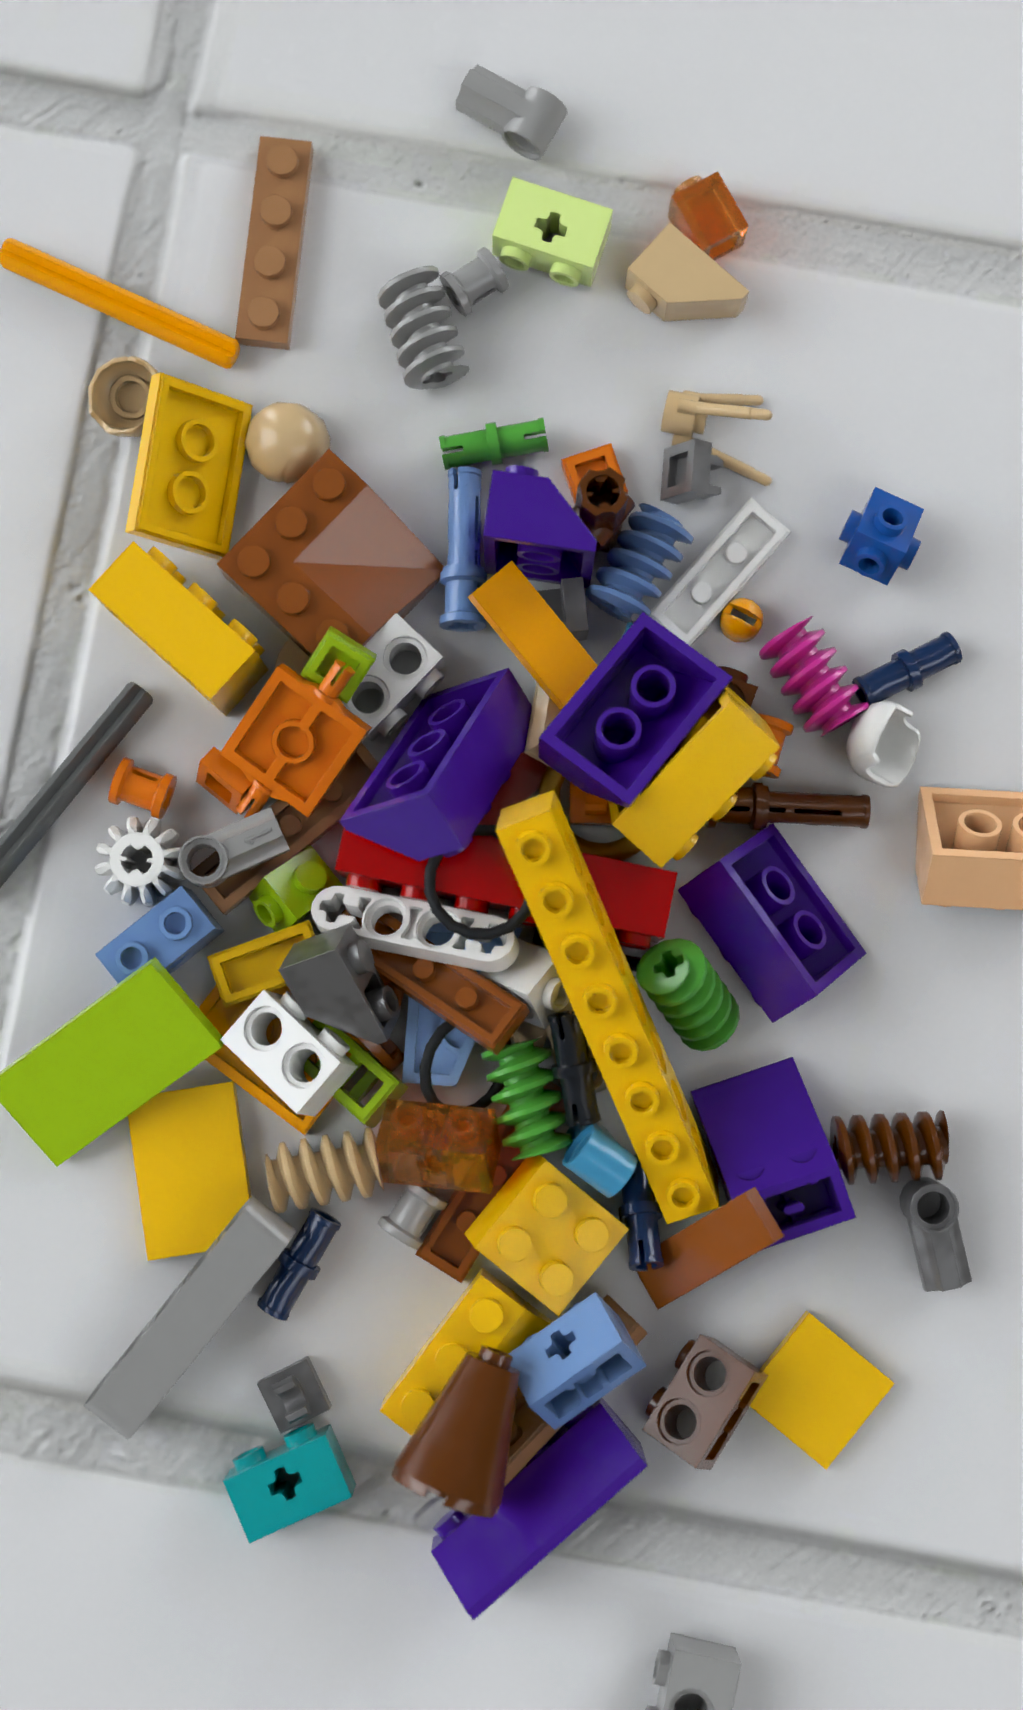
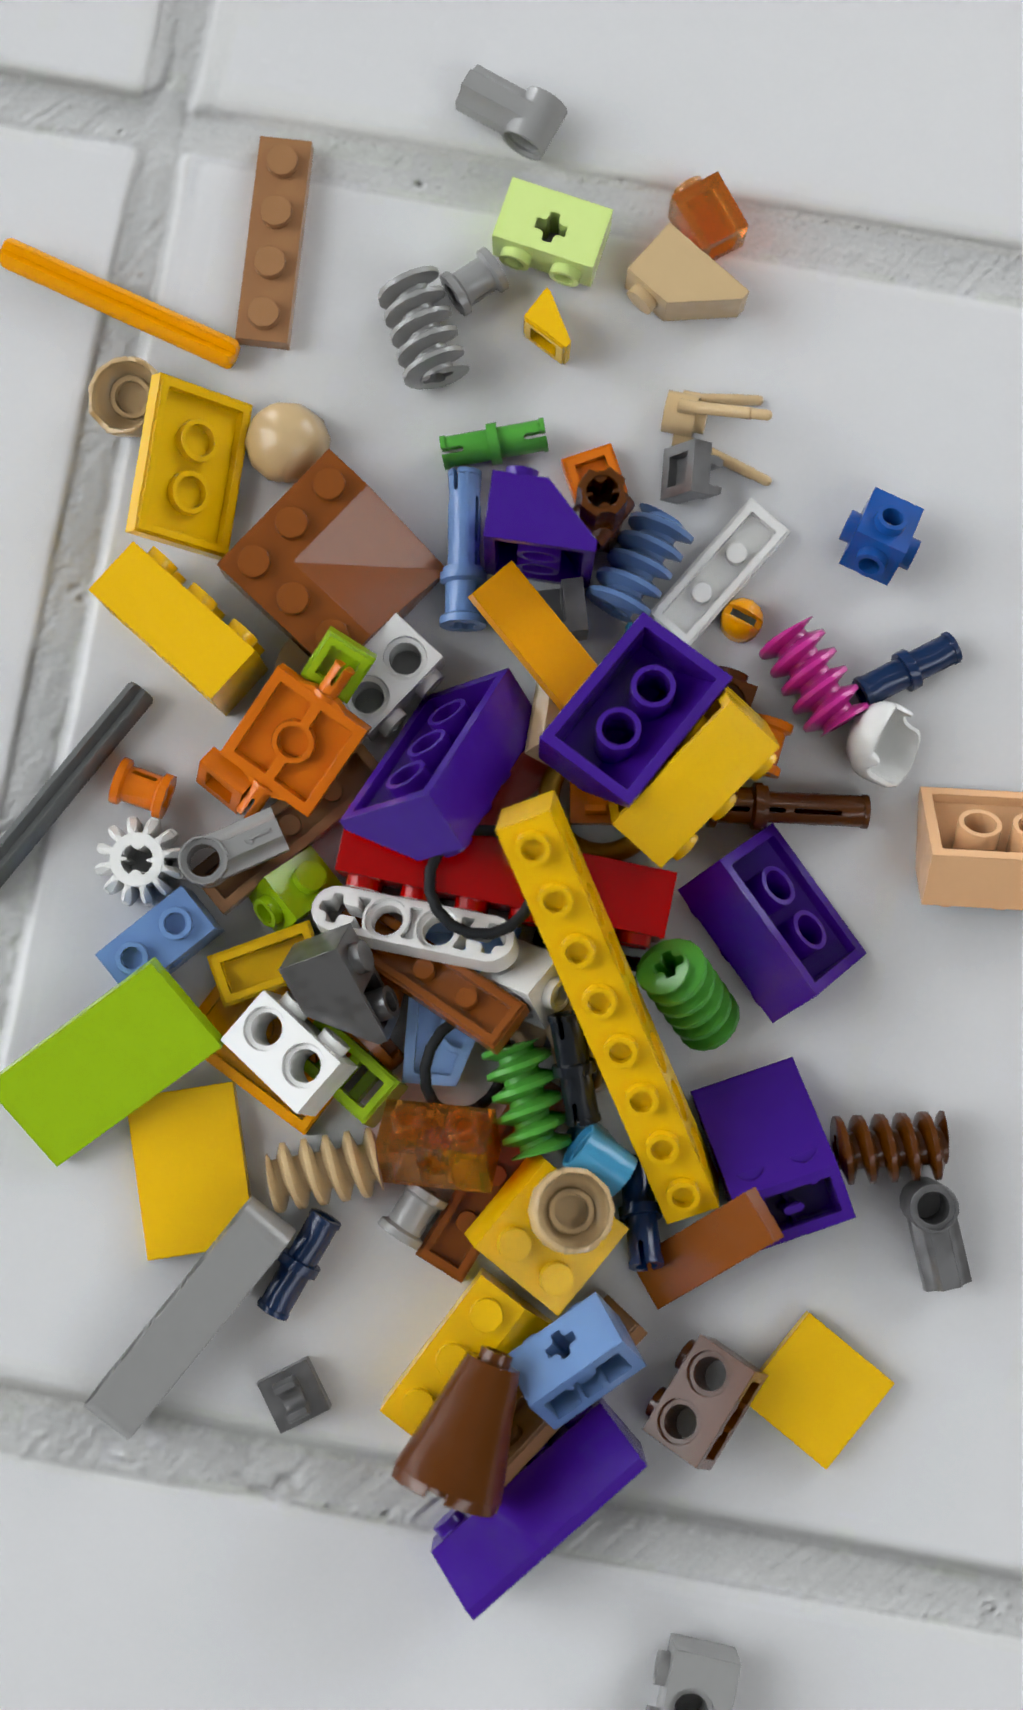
(271, 1506): teal brick -> none
(546, 328): none -> yellow slope
(571, 1210): none -> tan hair

